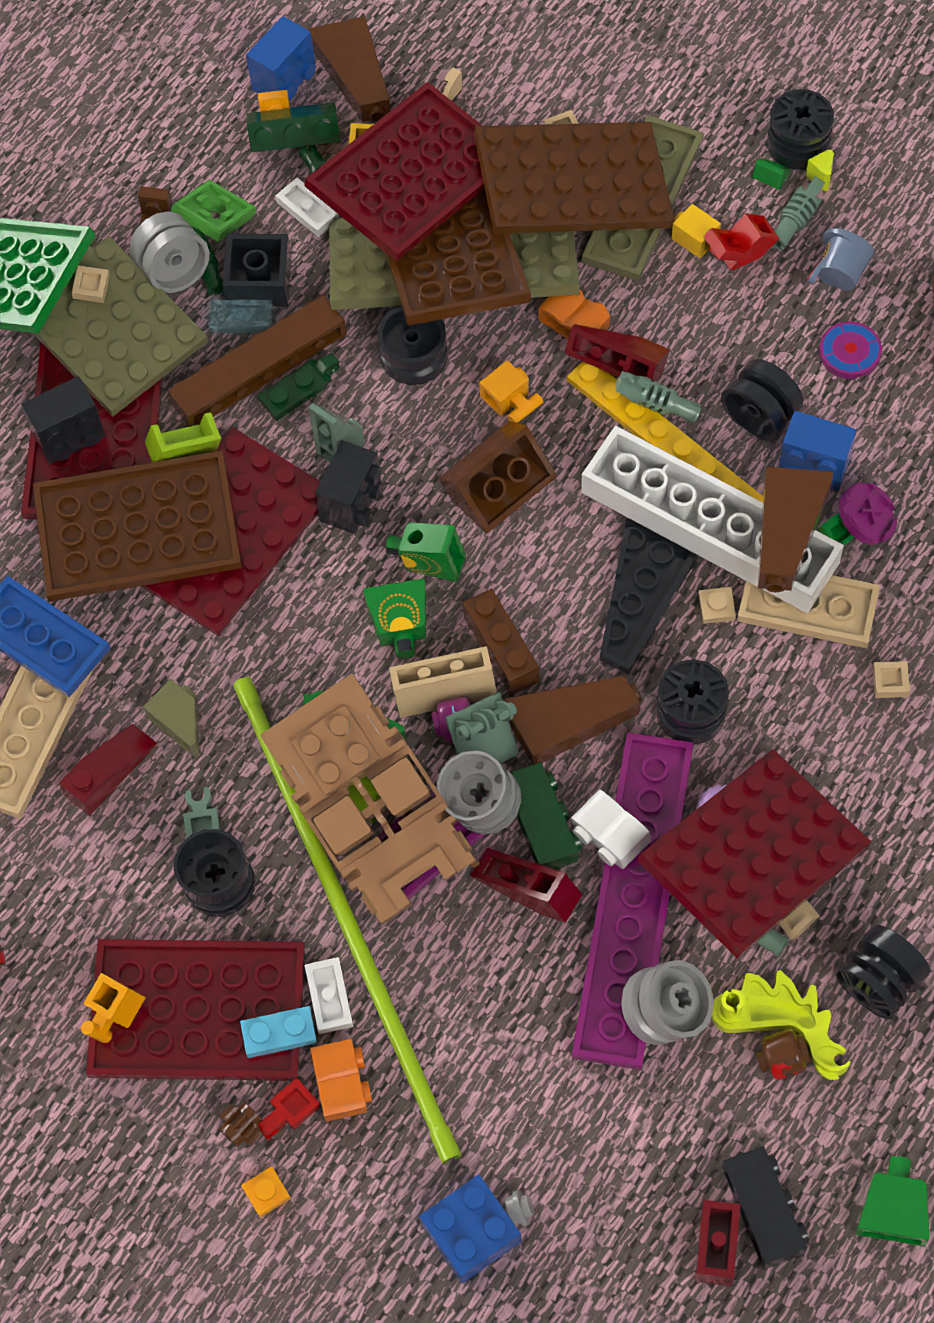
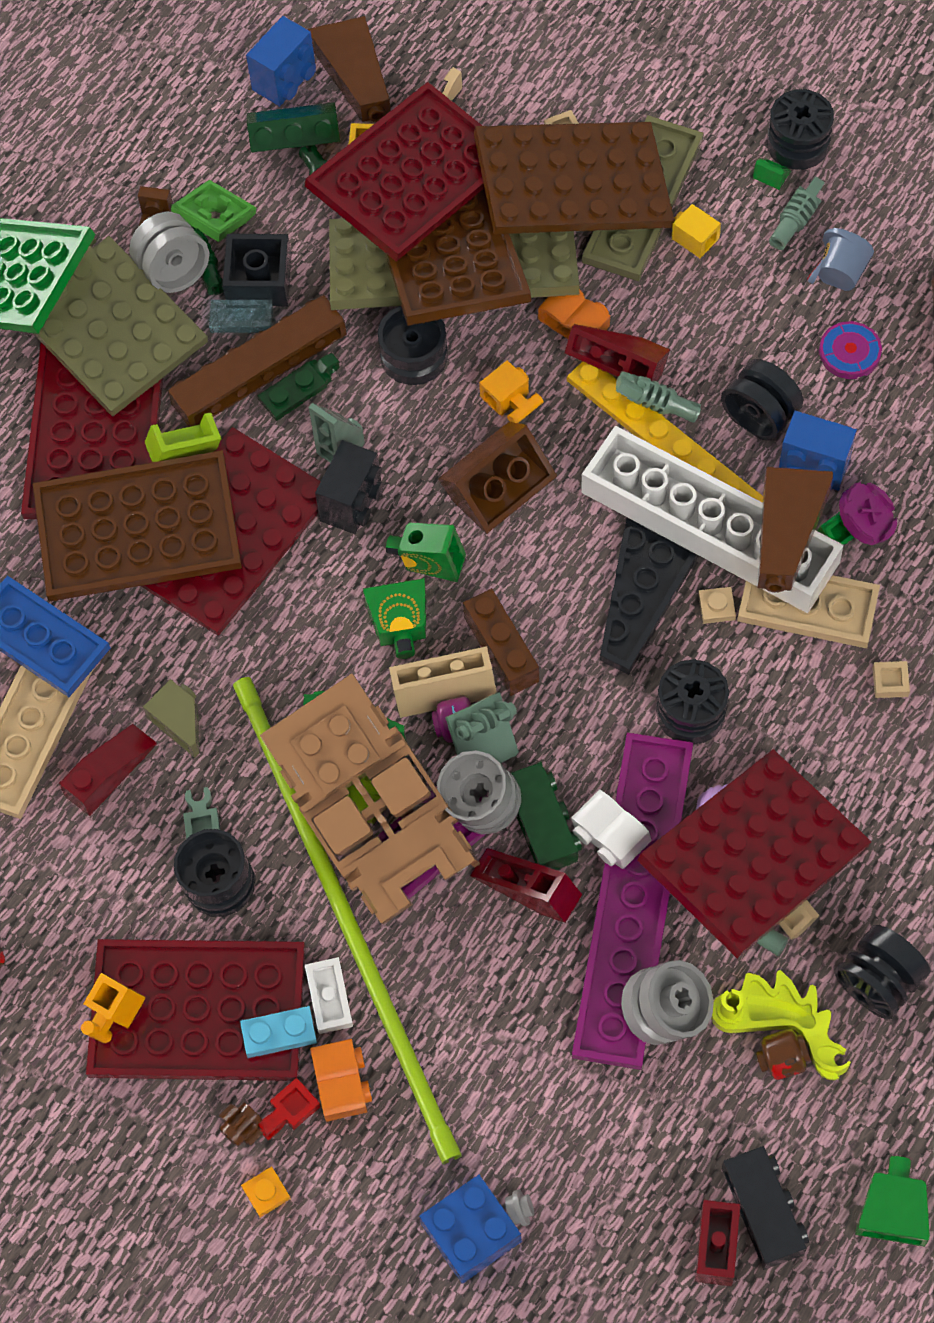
(64, 420): black brick -> none
(90, 284): tan plate -> none
(273, 100): light orange plate -> none
(306, 207): white plate -> none
(570, 715): reddish brown slope -> none
(744, 242): red brick -> none
(821, 167): neon yellow slope -> none

